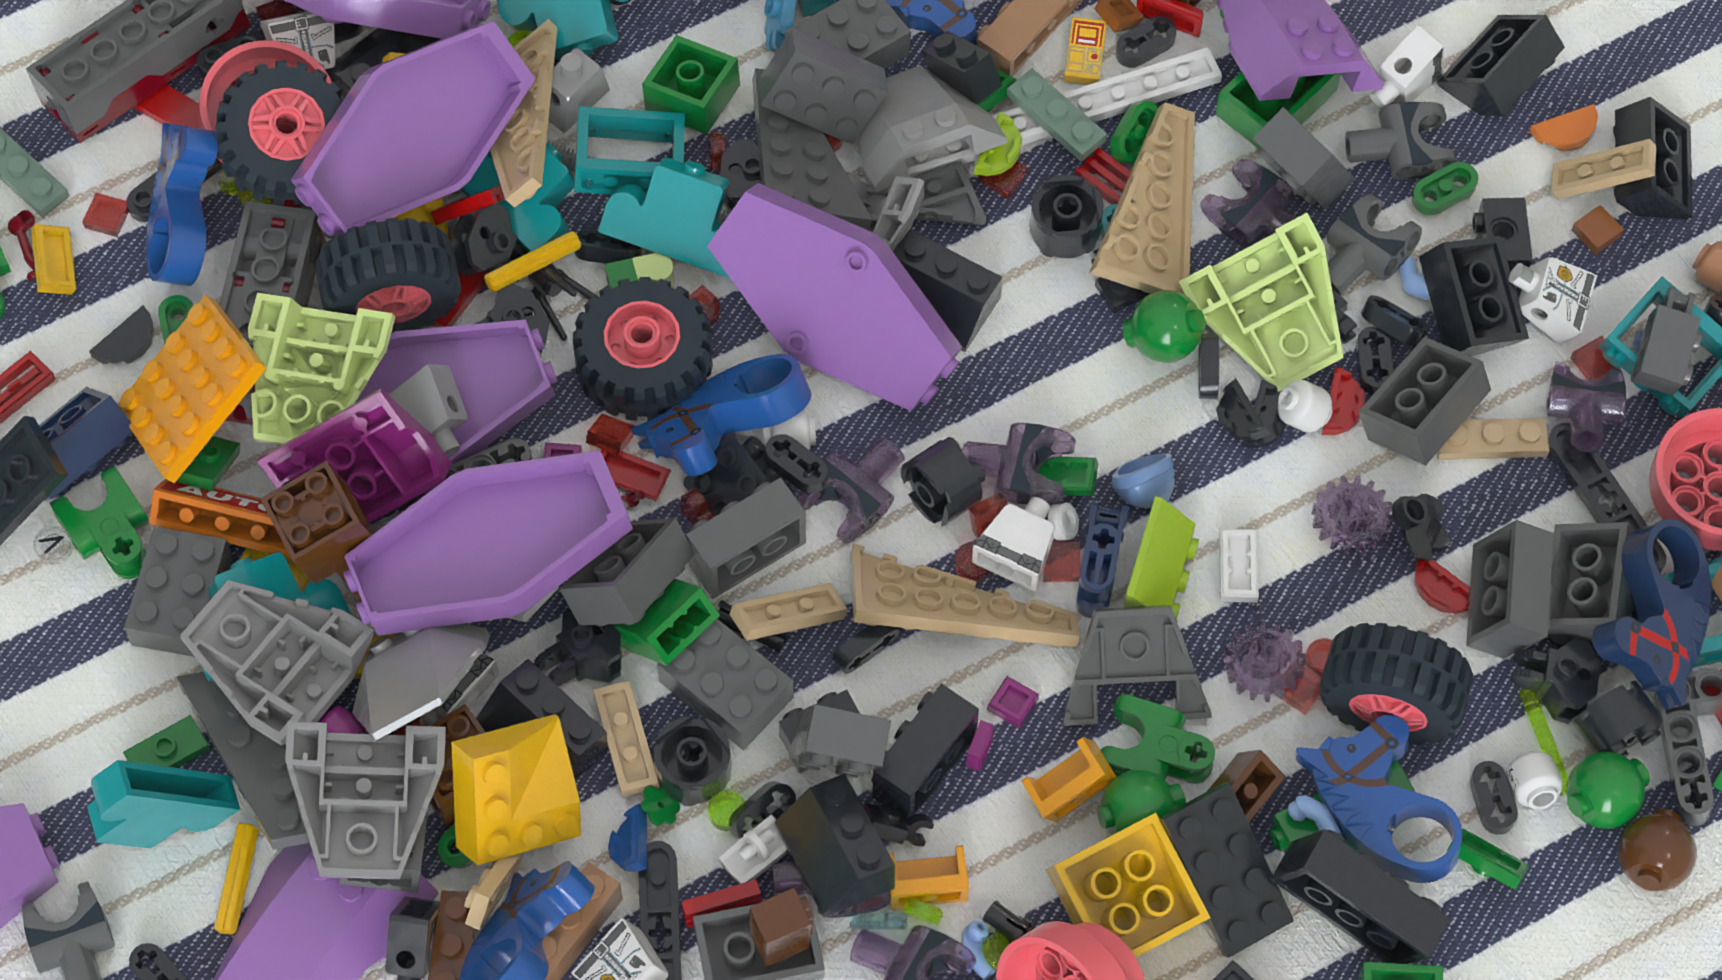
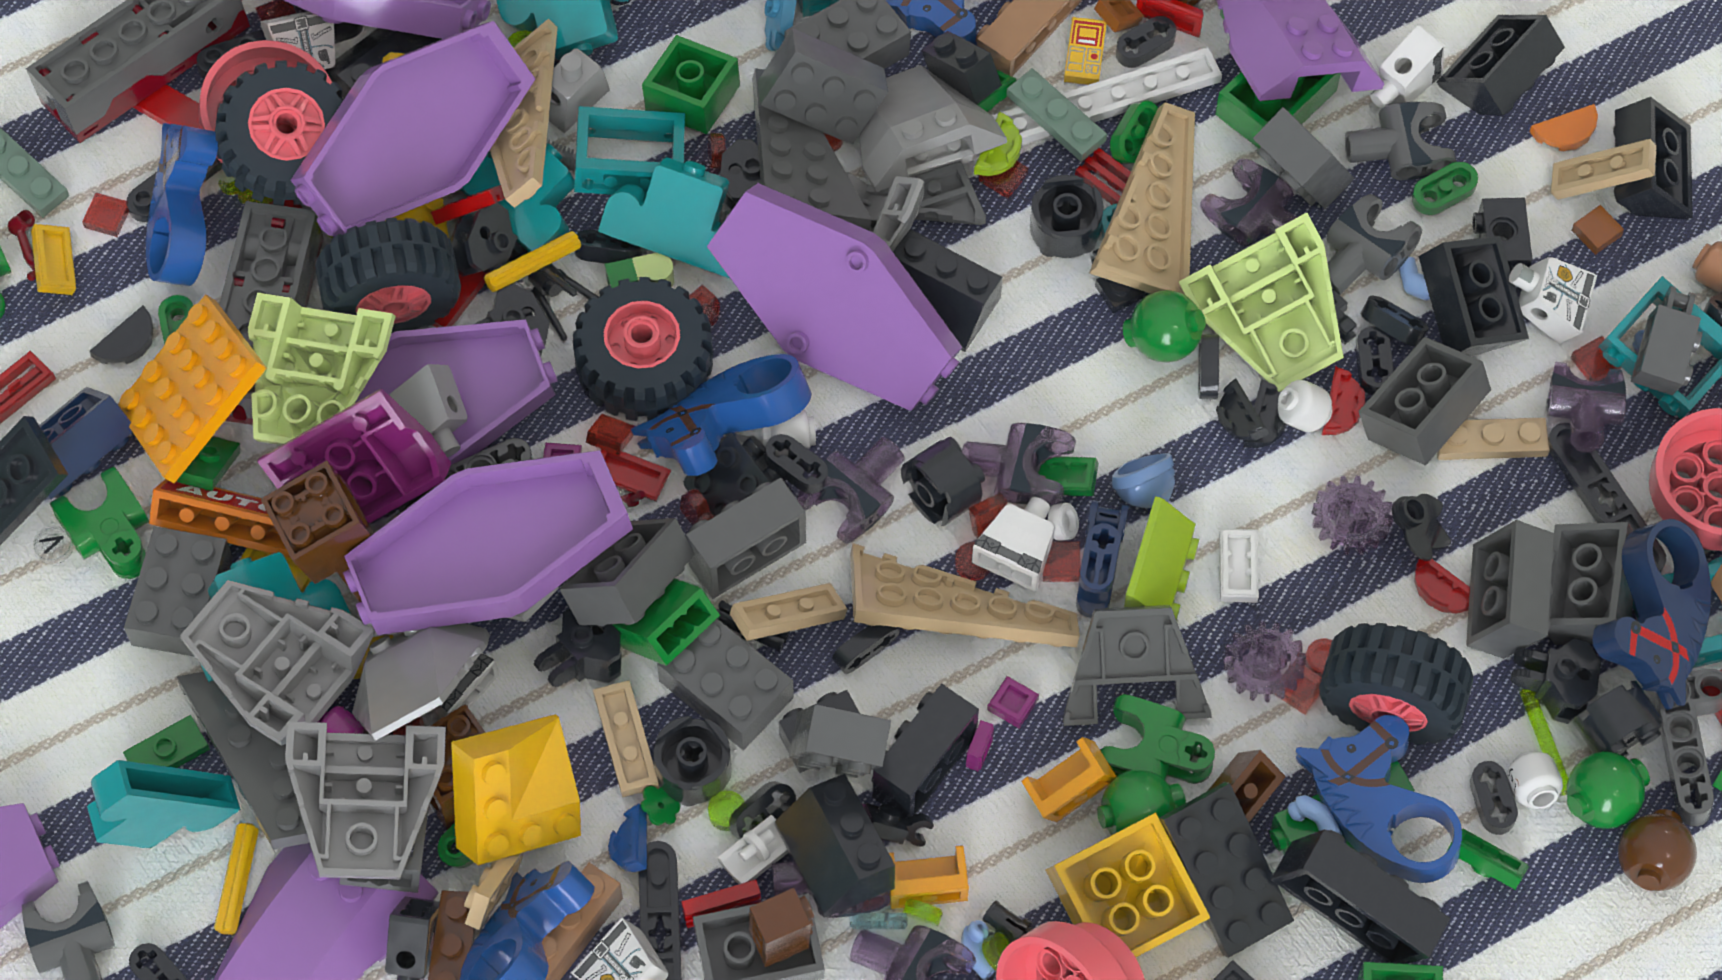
(531, 695): black slope -> none

